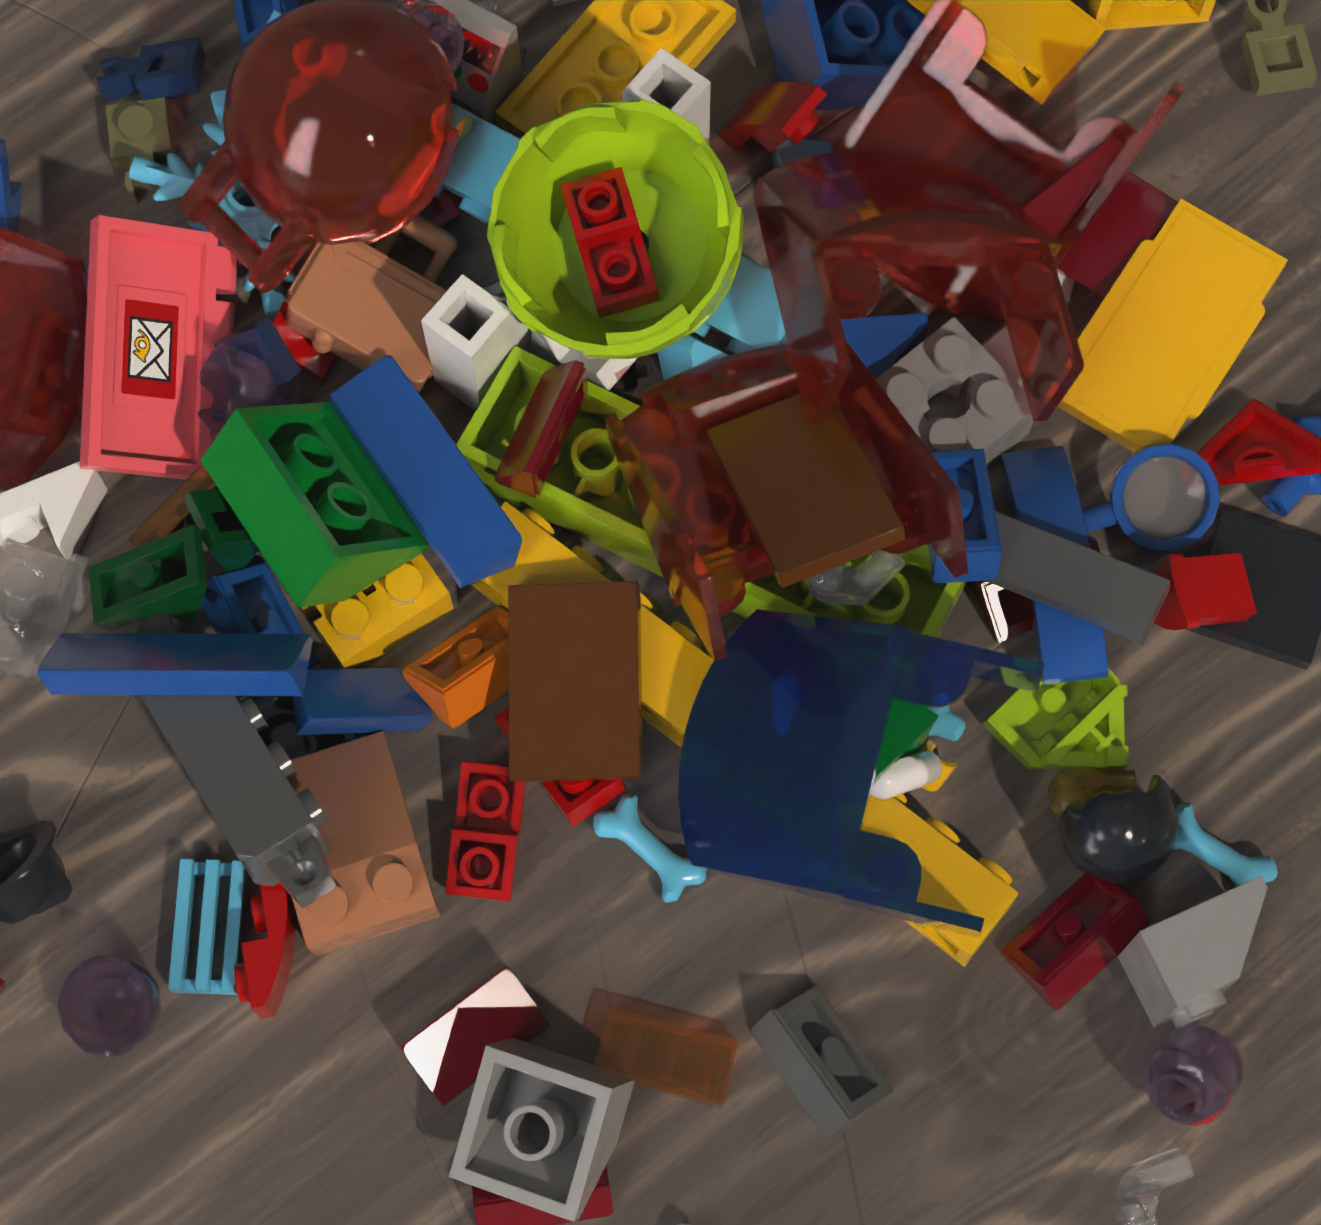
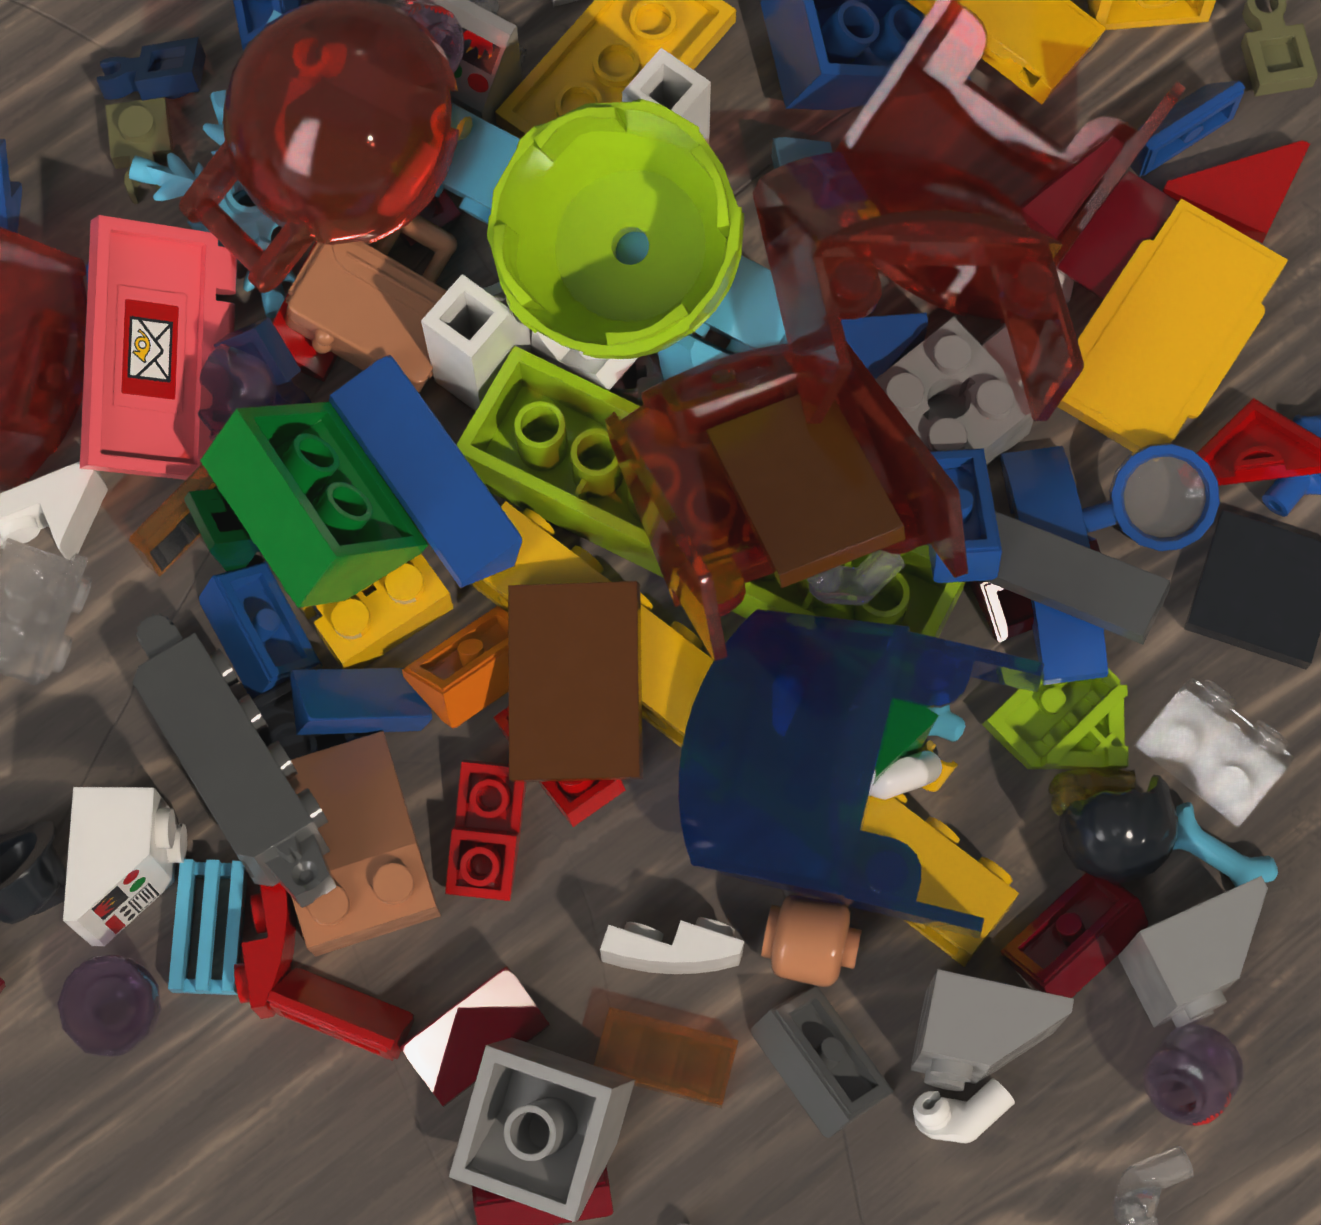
(118, 858): none -> white slope
(149, 580): dark green slope -> none
(177, 664): blue slope -> none
(341, 1013): none -> red slope
(543, 428): dark red slope -> none
(610, 242): red slope -> none
(626, 826): medium azure piece -> none
(695, 948): none -> white slope
(774, 115): red slope -> none
(810, 940): none -> nougat head
(958, 1119): none -> white arm
(979, 1026): none -> light grey slope
(1189, 123): none -> blue slope
(1205, 591): red tile -> none
(1216, 749): none -> clear bracket
(1244, 190): none -> red tile

